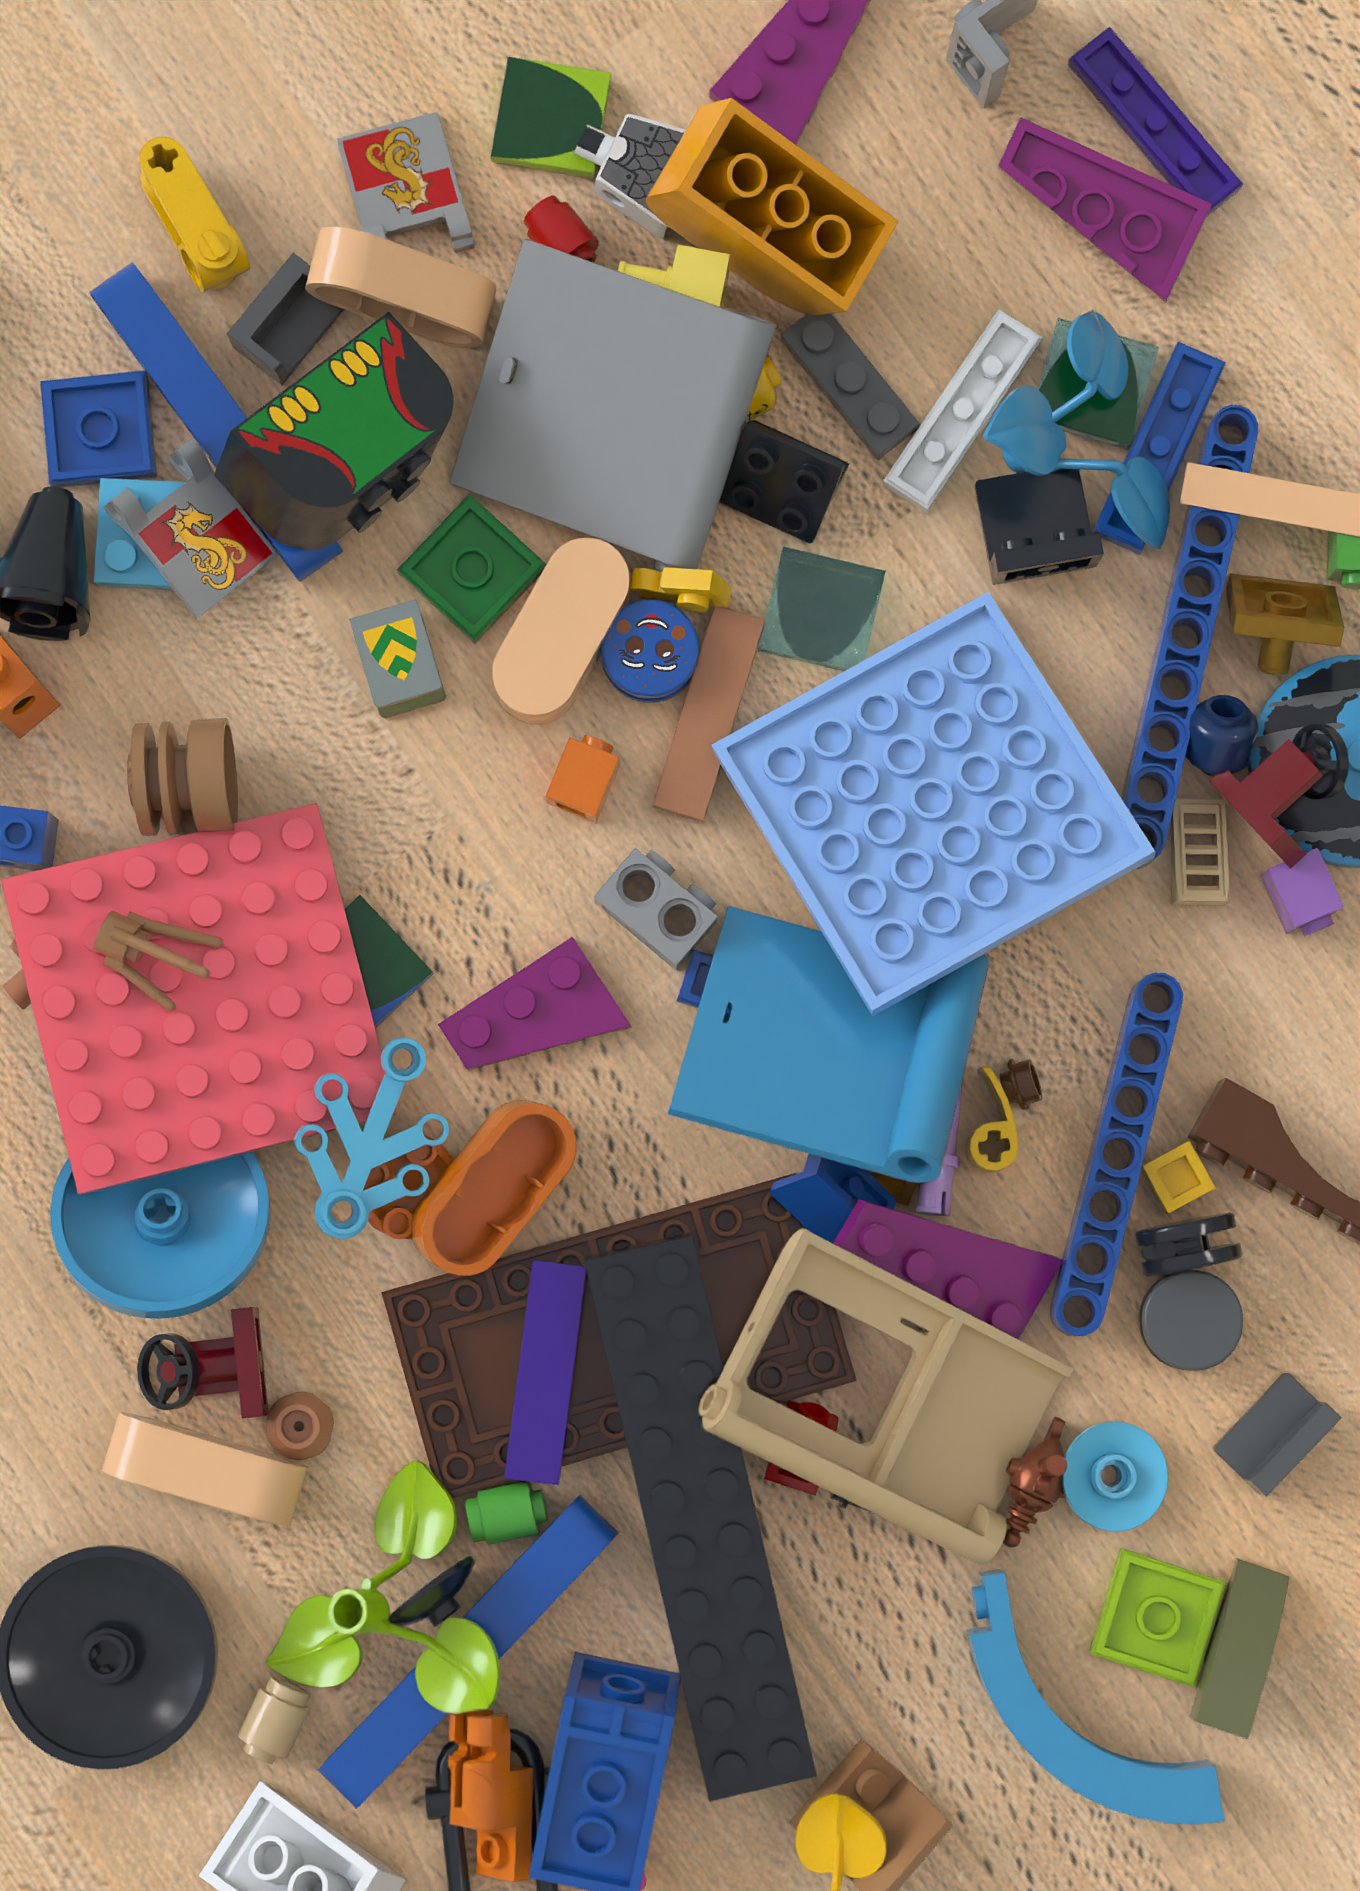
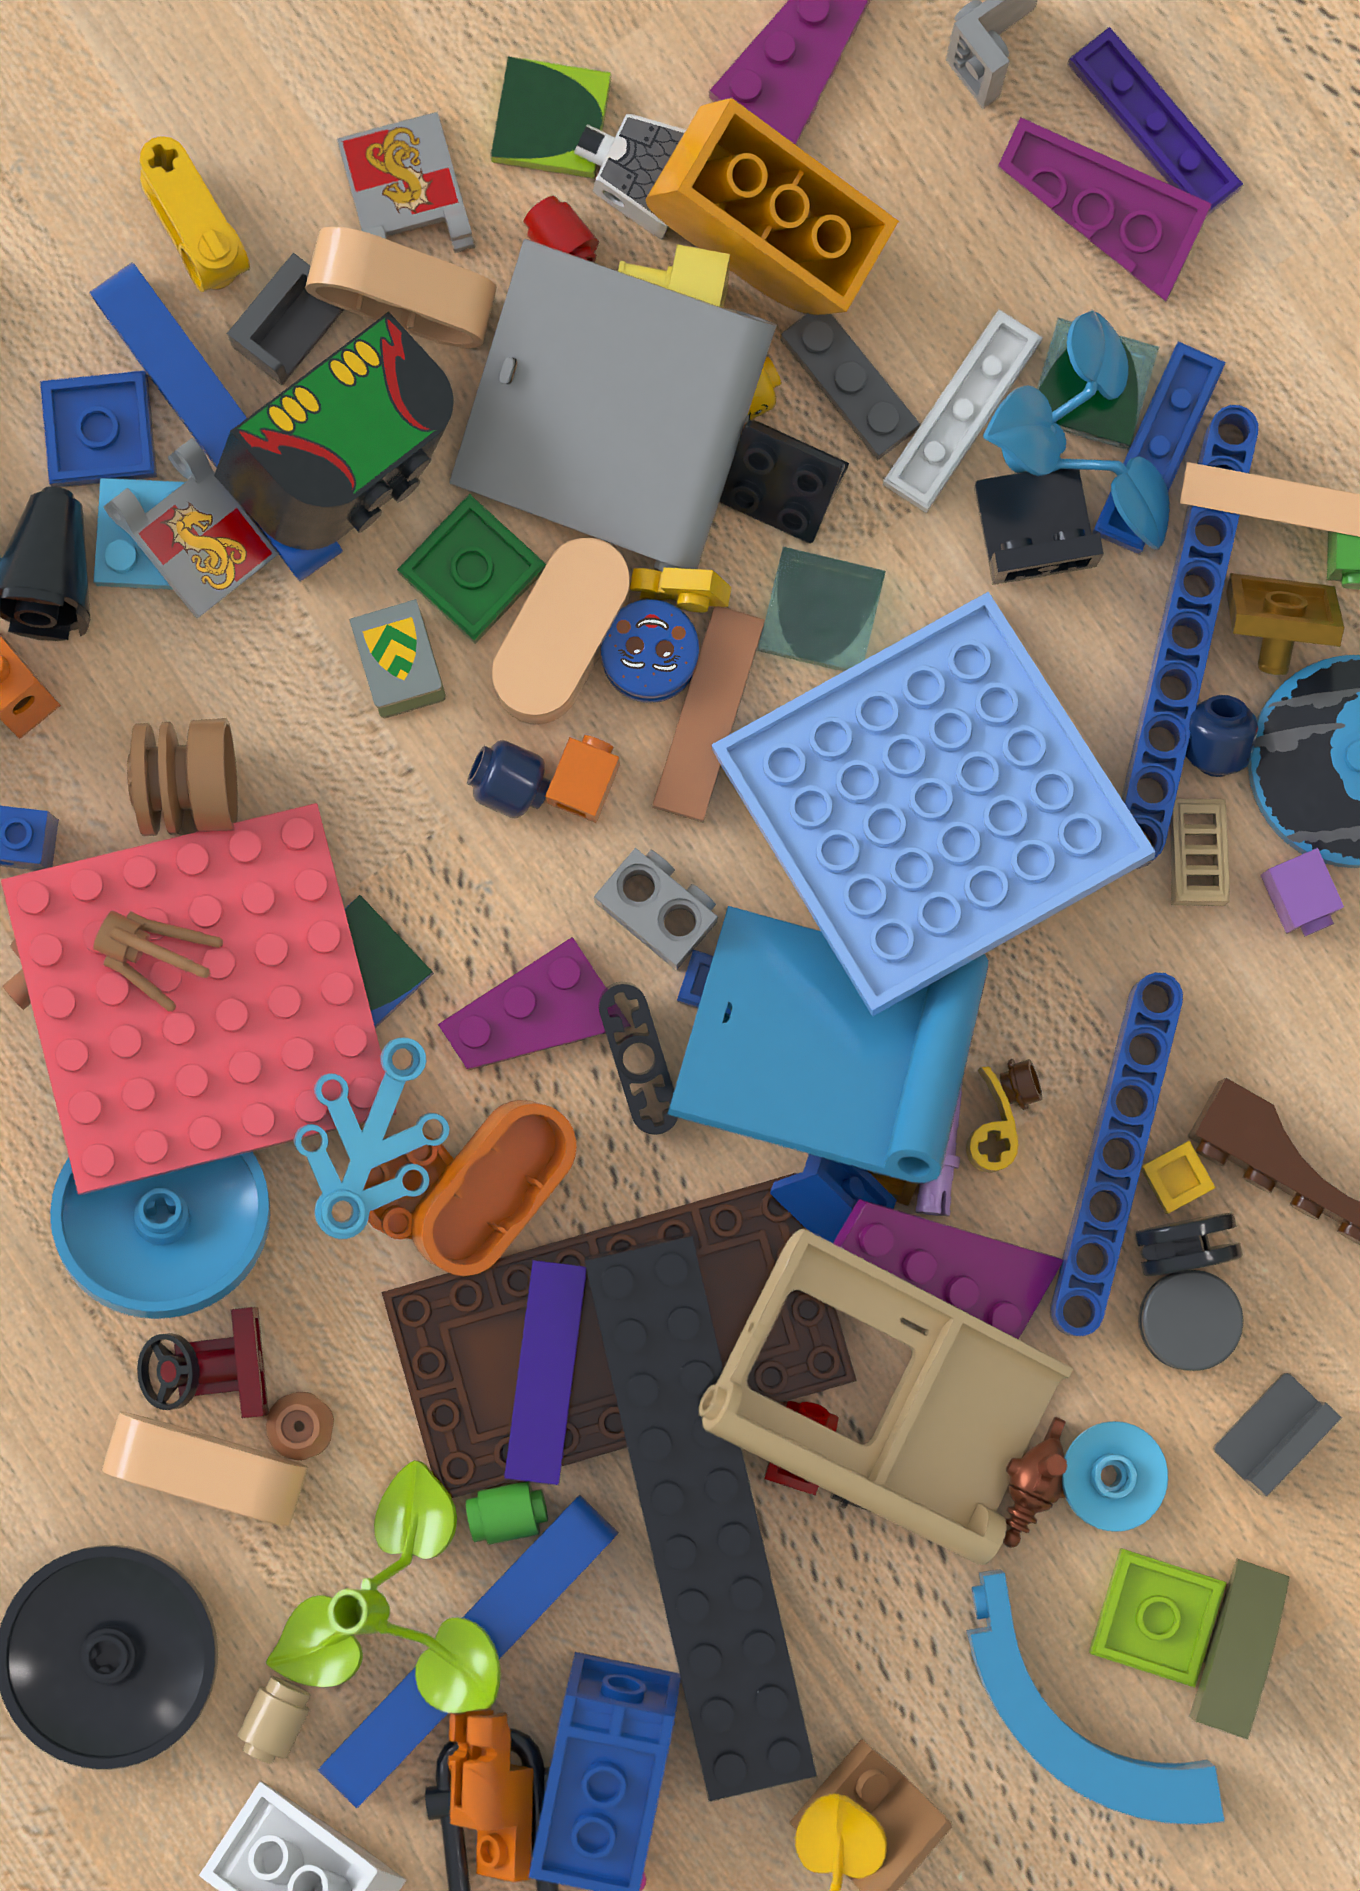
(436, 1598): black dish -> none
(508, 779): none -> dark blue head
(612, 1024): none -> black beam
(1281, 781): dark red piece -> none

